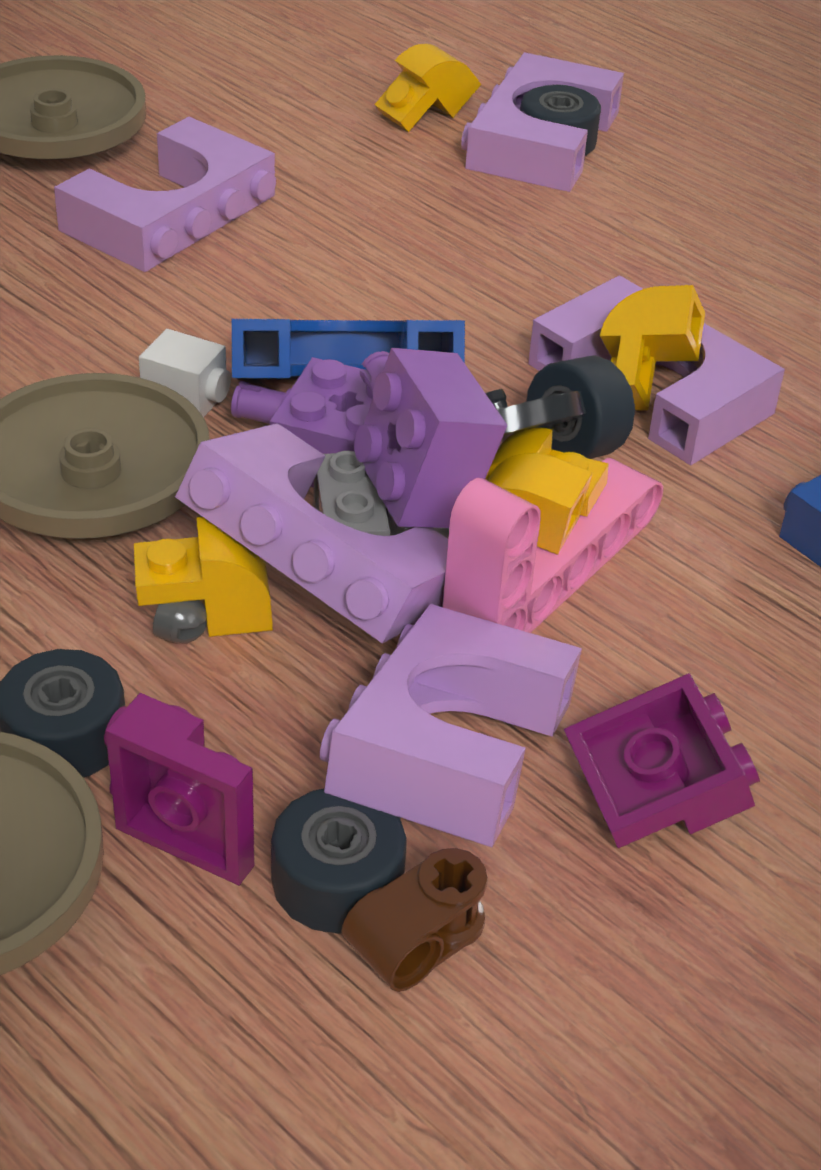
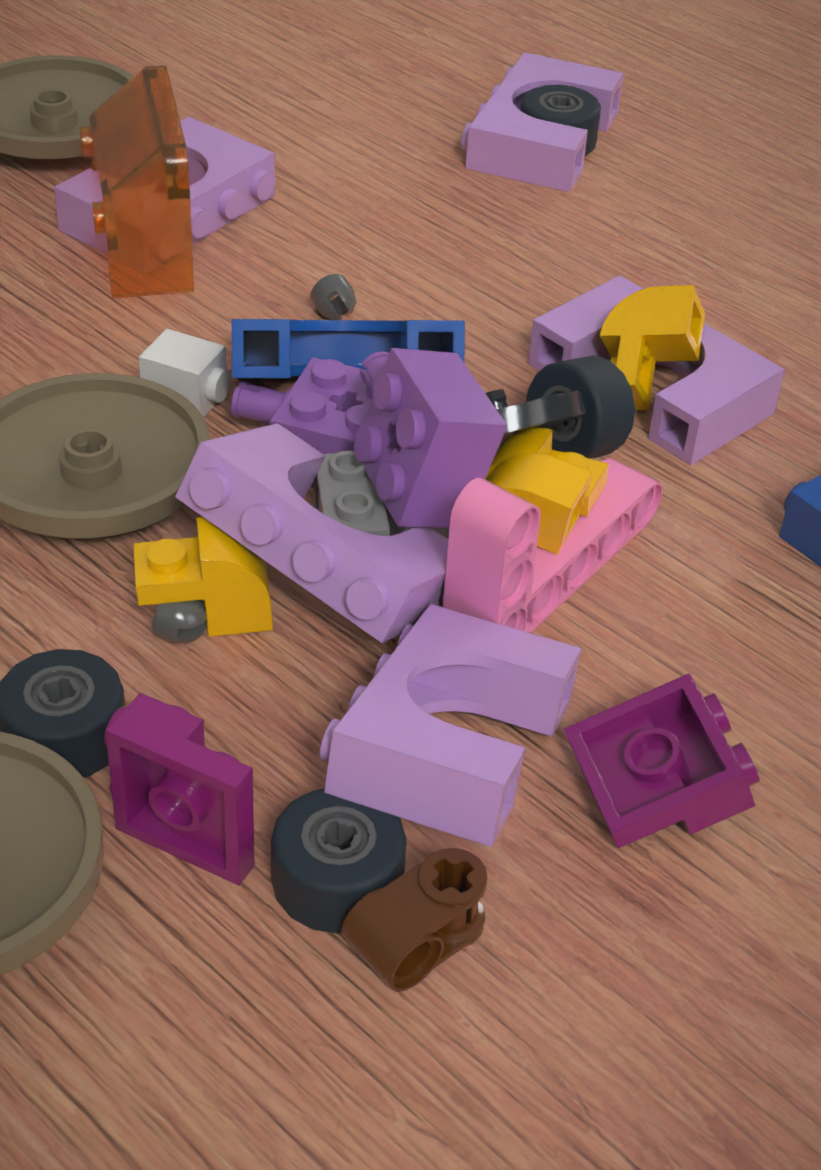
(143, 187): none -> clear orange windscreen
(329, 287): none -> dark grey hinge
(426, 80): yellow brick -> none

